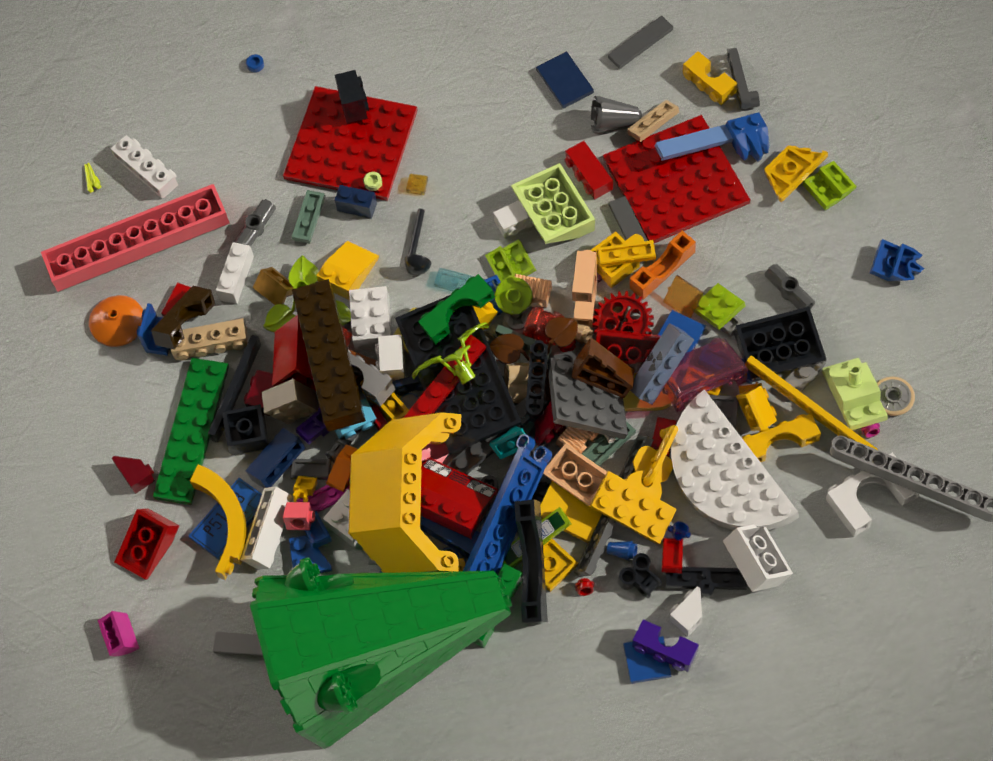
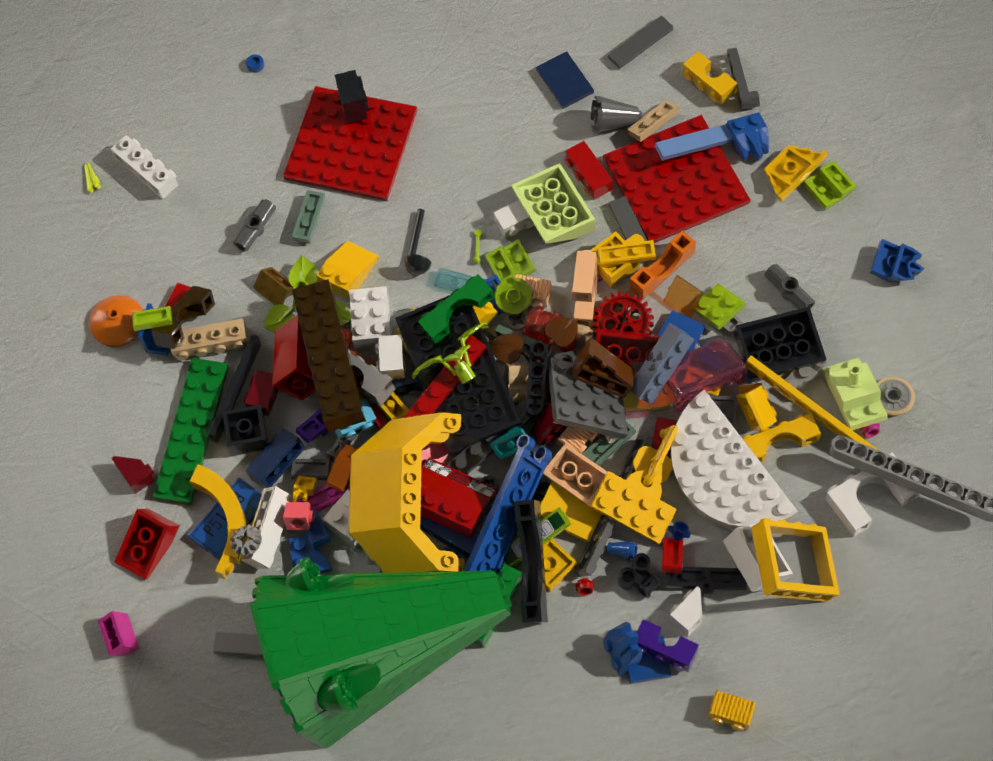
(135, 237): coral brick -> none
(152, 318): none -> lime tile
(234, 273): white brick -> none
(250, 546): none -> light grey gear
(289, 401): dark tan brick -> none
(355, 201): dark blue brick -> none
(372, 181): yellowish green tile -> none
(417, 184): clear yellow plate -> none
(477, 233): none -> lime hinge
(623, 648): none -> blue plate
(731, 710): none -> yellow brick
(768, 566): none -> yellow window

